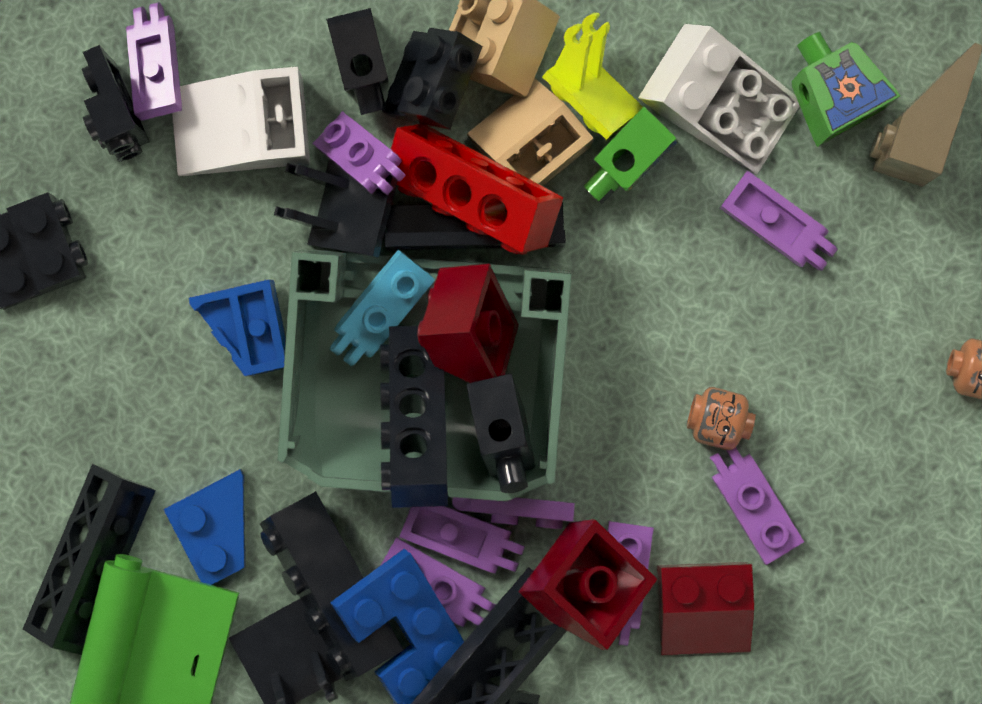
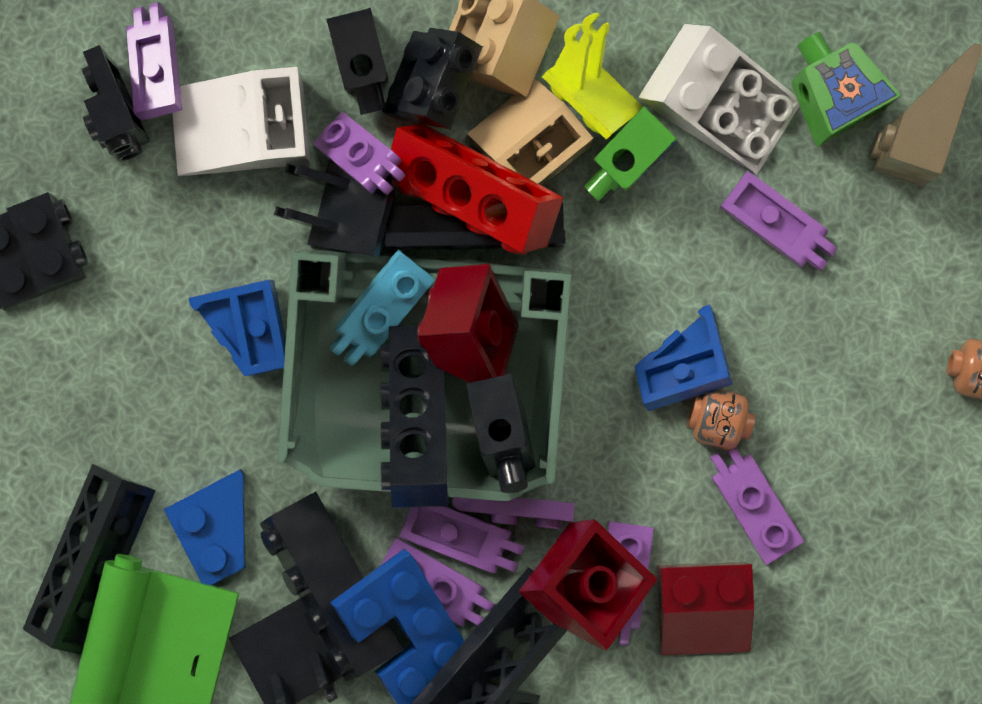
(685, 364): none -> blue wing

